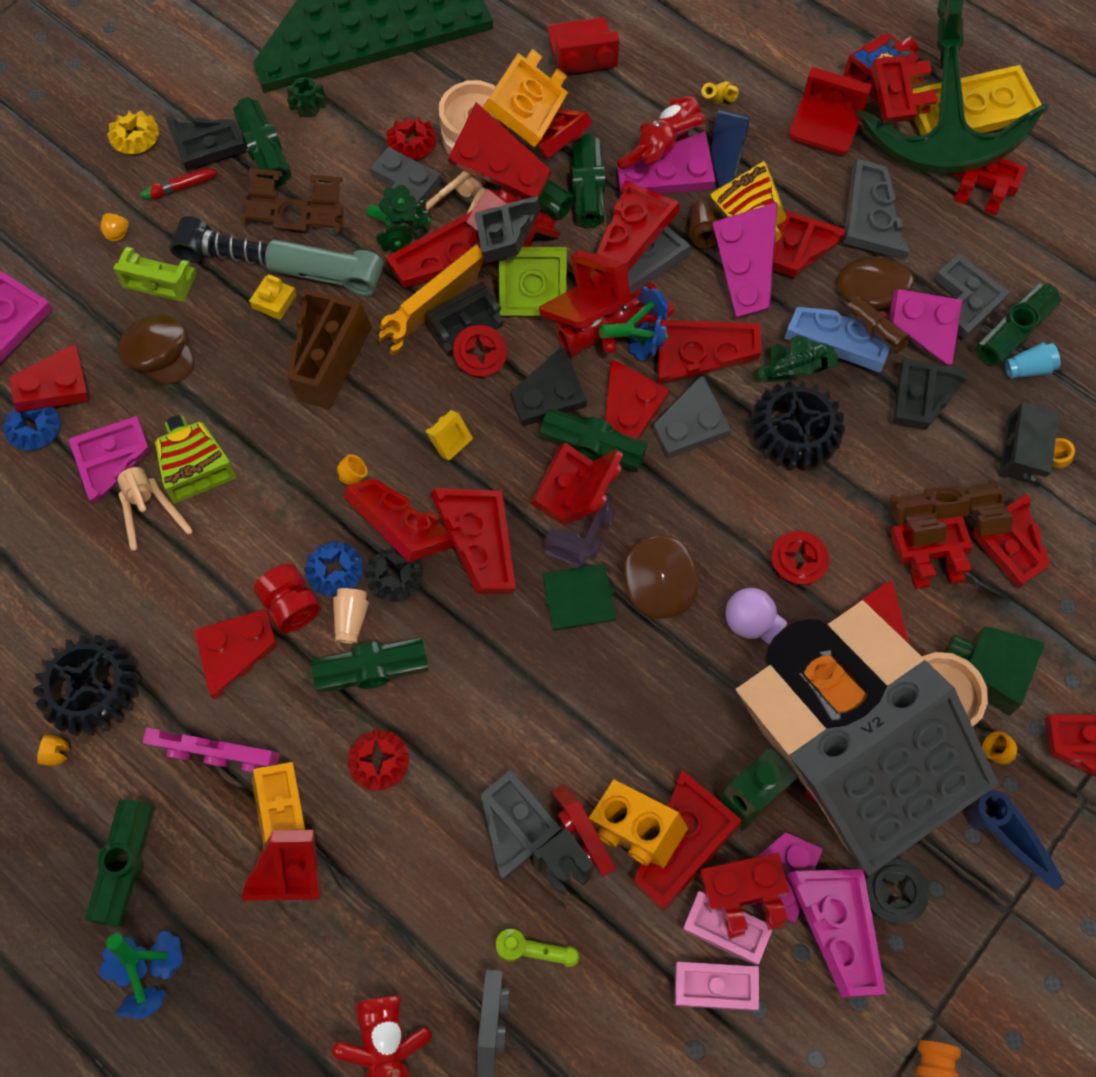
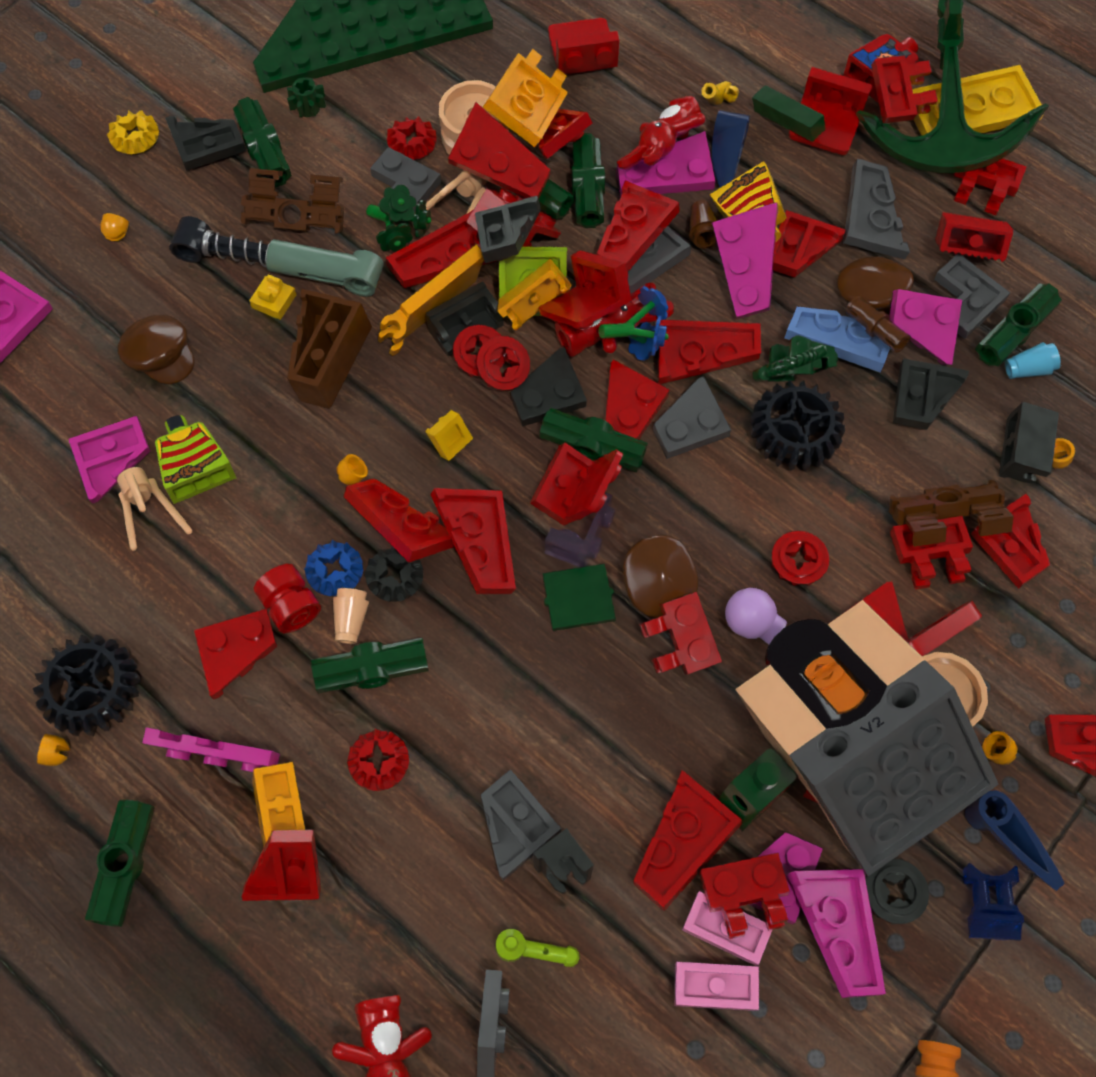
(26, 438): blue gear -> none
(50, 382): red wing -> none
(126, 964): blue plant -> none
(154, 276): lime hinge -> none
(179, 183): red piece -> none
(514, 354): none -> red gear
(535, 290): none -> light orange hinge
(576, 821): red wing -> none
(641, 819): light orange brick -> none
(689, 634): none -> red plate
(789, 113): none -> dark green piece
(944, 628): none -> red beam
(974, 236): none -> red brick
(997, 920): none -> clear blue piece
(1004, 663): dark green torso -> none

